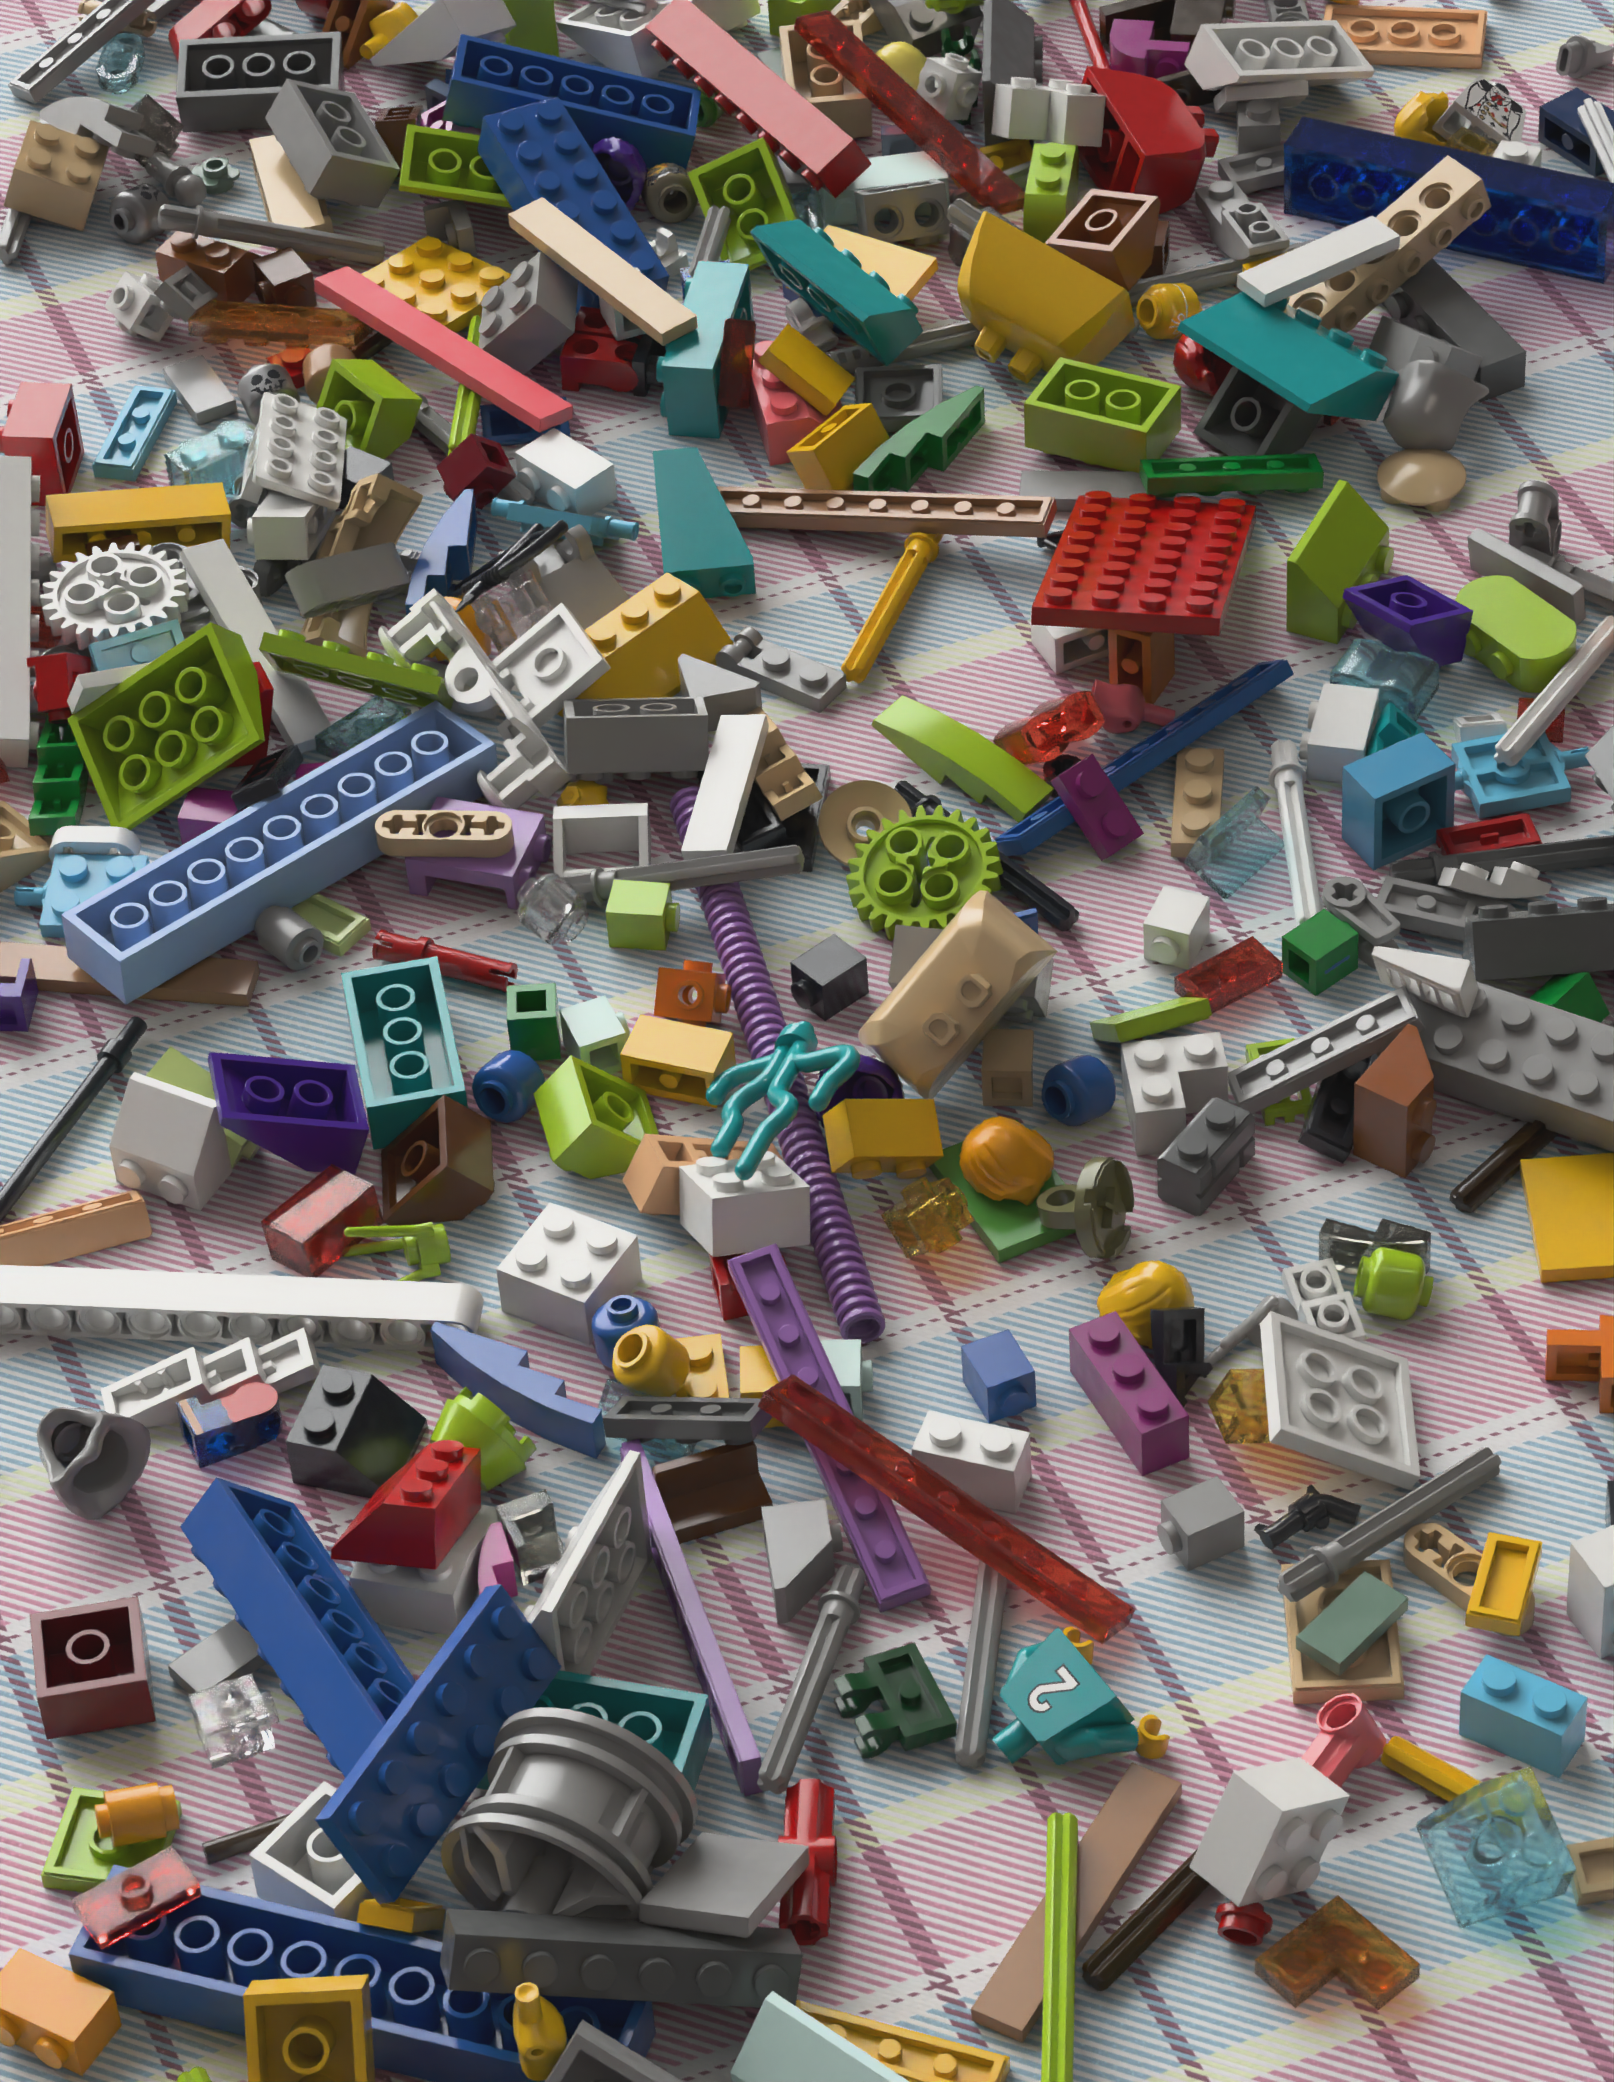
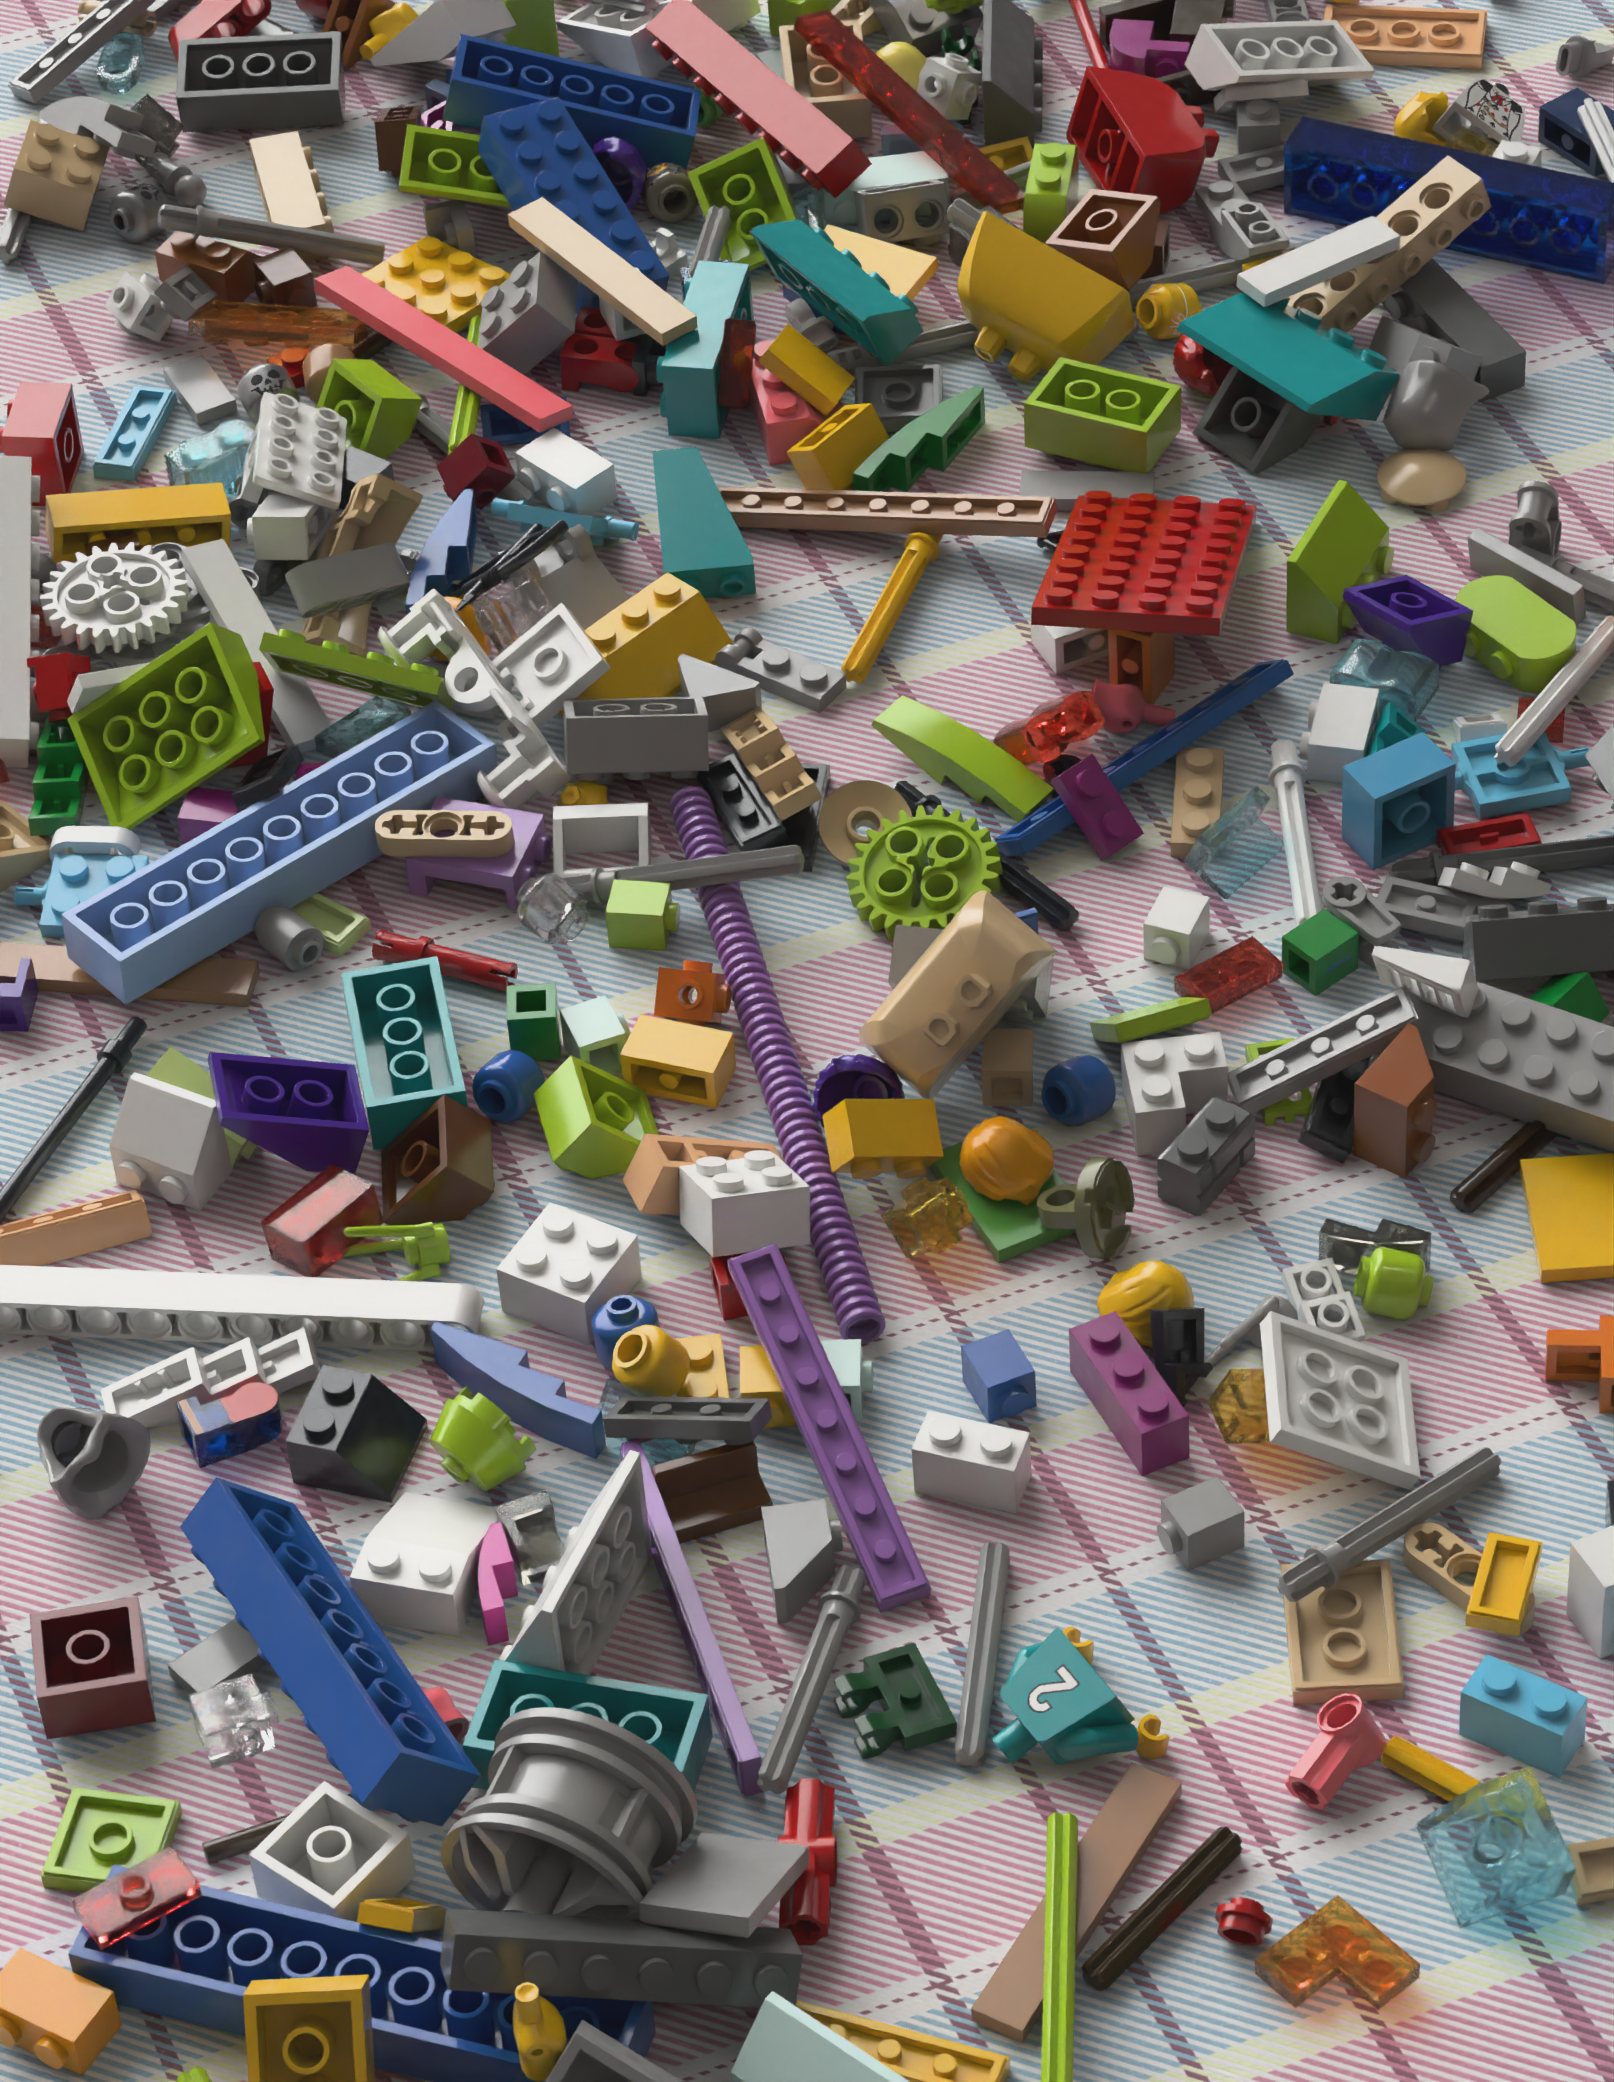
(136, 647): medium azure plate -> none
(137, 1814): light orange brick -> none
(216, 174): sand green plate -> none
(332, 144): light grey brick -> none
(417, 1510): red slope -> none
(437, 1744): blue plate -> none
(725, 786): white tile -> none
(774, 1077): teal plant -> none
(829, 977): black brick -> none
(947, 1508): clear red tile -> none
(1052, 113): white brick -> none
(1231, 473): green plate -> none
(1270, 1831): white brick -> none
(1307, 1513): black piece -> none
(1352, 1623): sand green tile -> none

